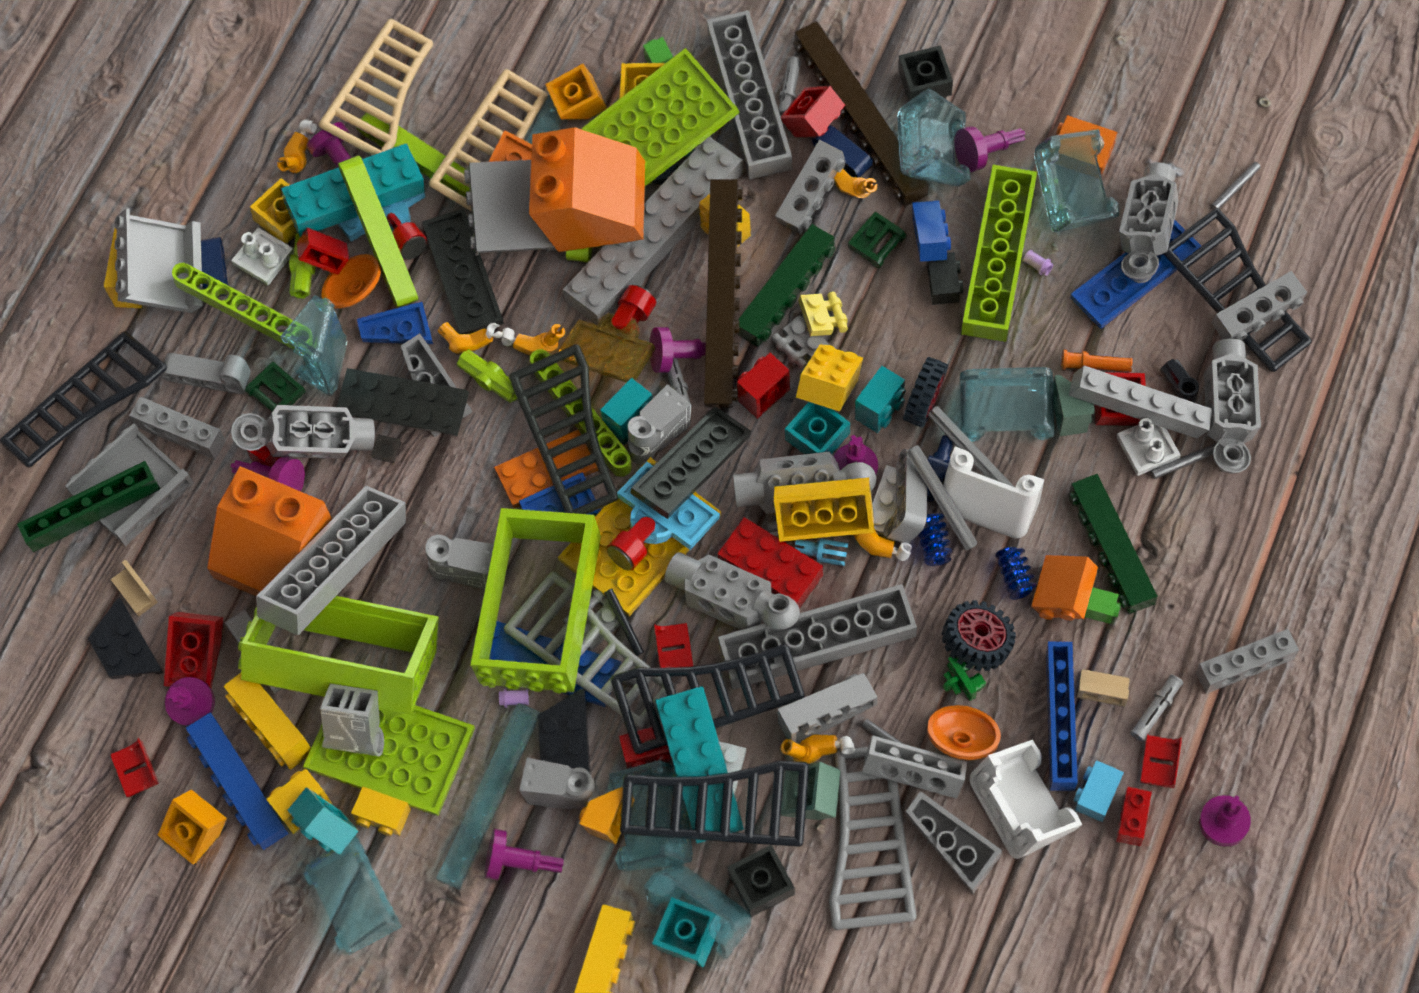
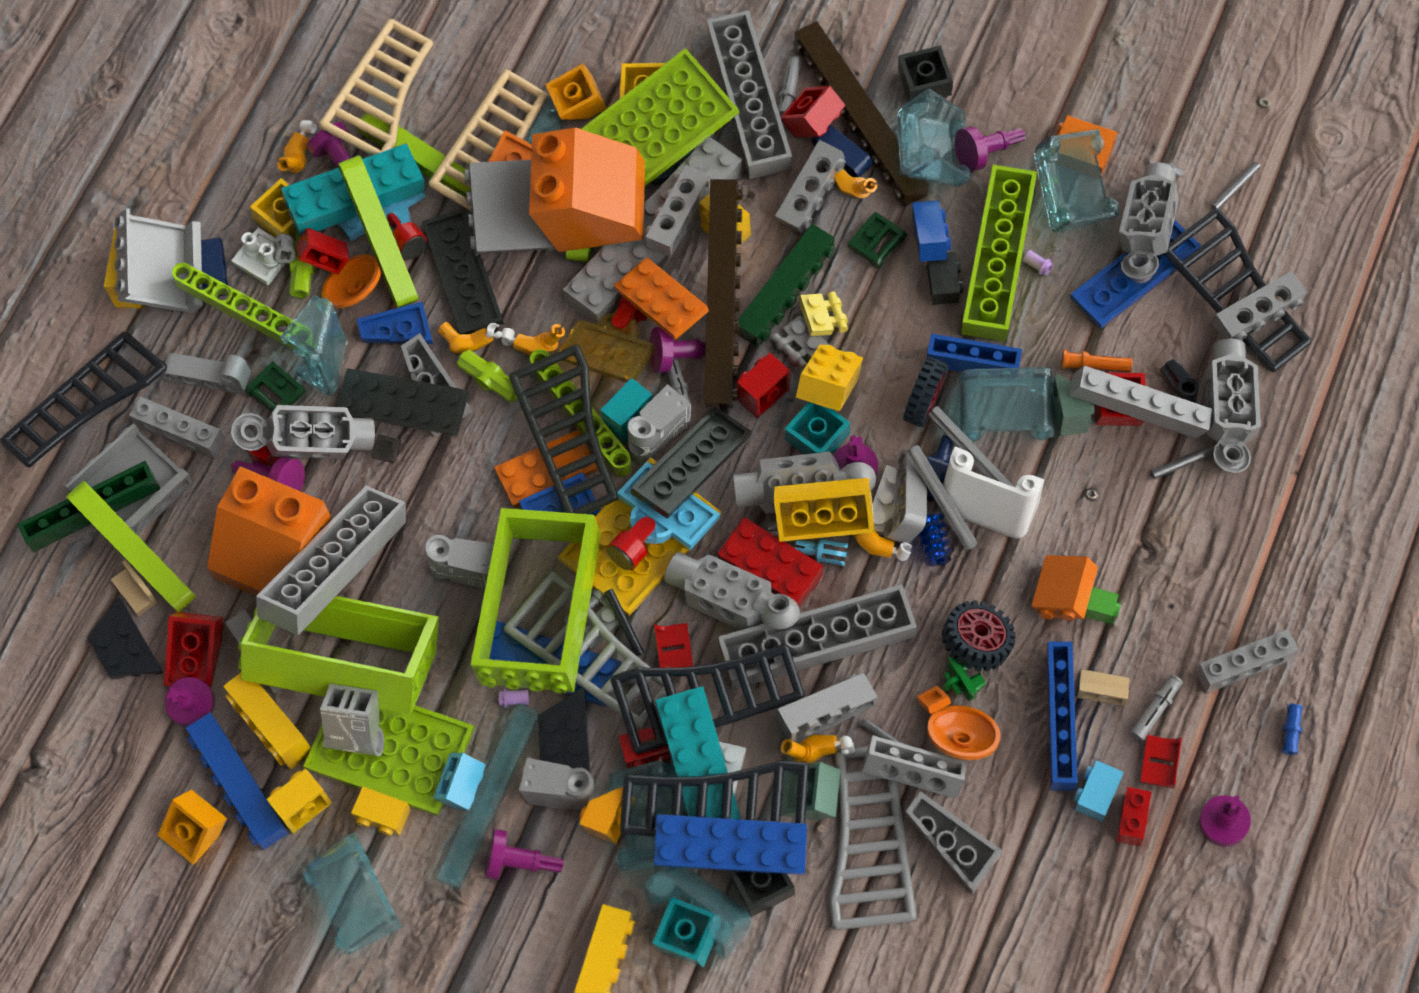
(130, 758): red piece -> none
(131, 546): none -> lime beam
(282, 251): none -> light grey bush
(322, 821): teal brick -> none
(459, 781): none -> medium azure brick
(657, 51): bright green brick -> none
(661, 298): none -> orange plate
(667, 240): none -> light grey brick
(730, 844): none -> blue plate
(880, 399): teal brick -> none
(933, 699): none -> orange plate
(970, 354): none -> blue brick
(1015, 572): clear blue piece -> none
(1020, 801): white windscreen -> none
(1113, 544): dark green brick -> none
(1148, 446): white plate -> none
(1292, 729): none -> blue pin

